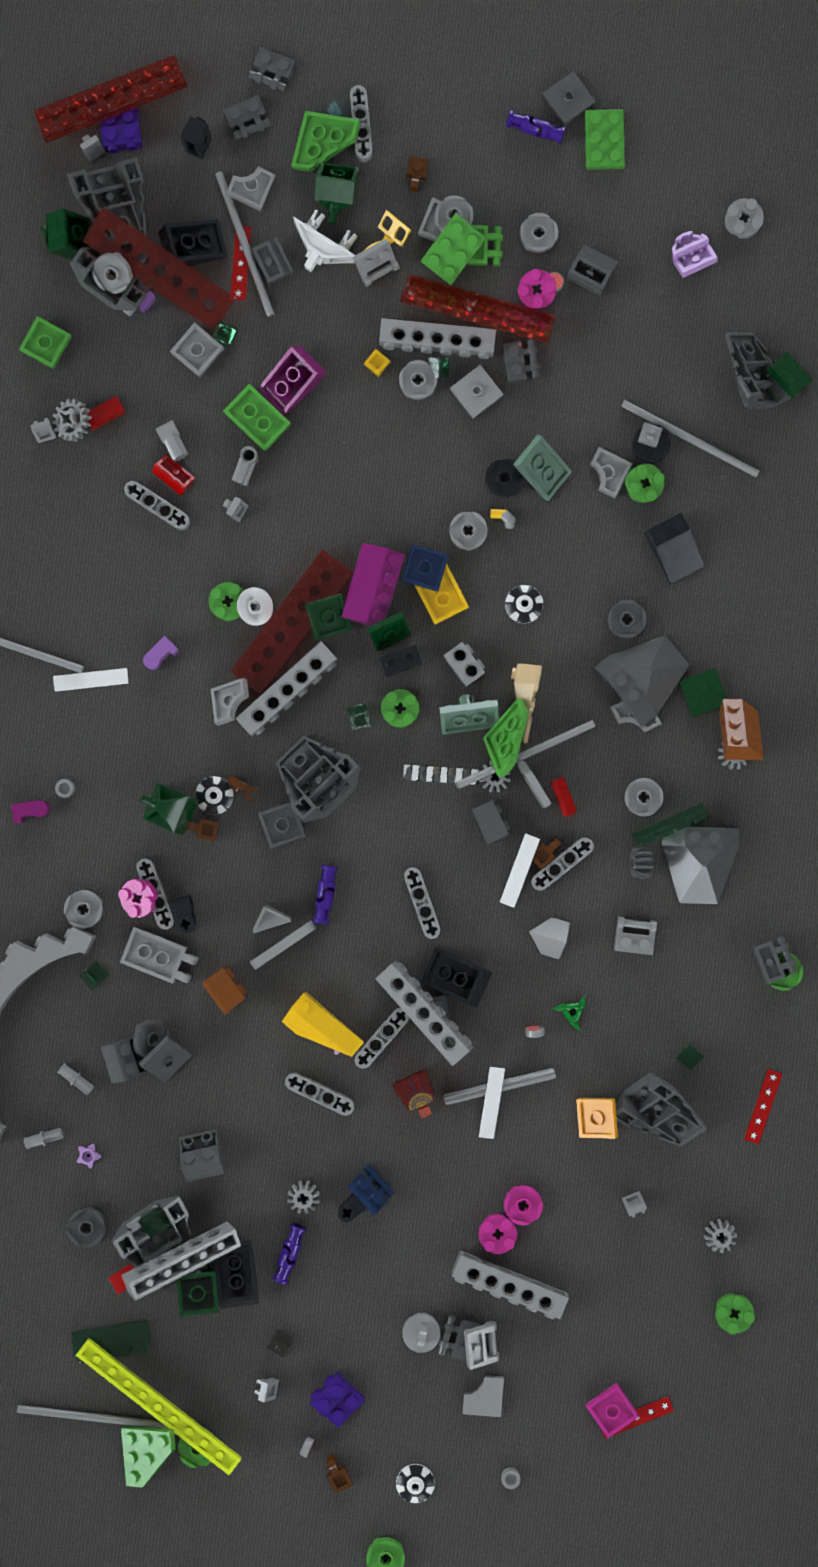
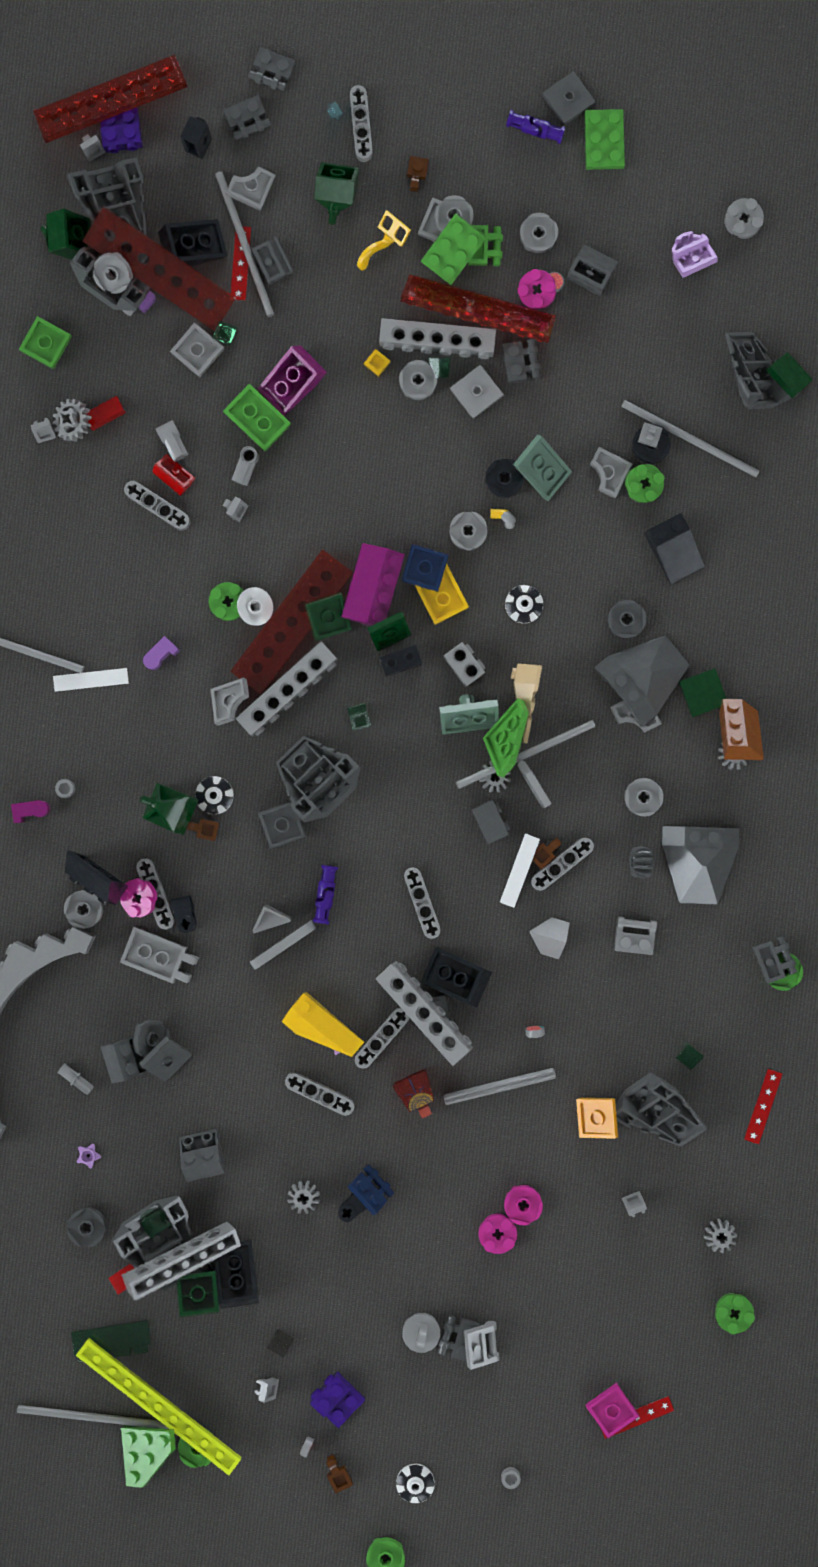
(43, 1138): light grey axle -> none
(94, 878): none -> black slope
(94, 975): clear green slope -> none
(225, 989): dark orange slope -> none
(238, 785): reddish brown plate -> none
(289, 1253): dark purple piece -> none
(320, 248): white connector -> none
(323, 138): bright green plate -> none
(374, 257): light grey plate -> none
(406, 717): bright green plate -> none
(436, 774): sticker -> none
(485, 1399): light grey tile -> none
(491, 1102): white sticker -> none
(551, 1310): light grey brick -> none
(563, 797): red slope -> none
(572, 1018): green piece -> none
(665, 827): clear green windscreen -> none

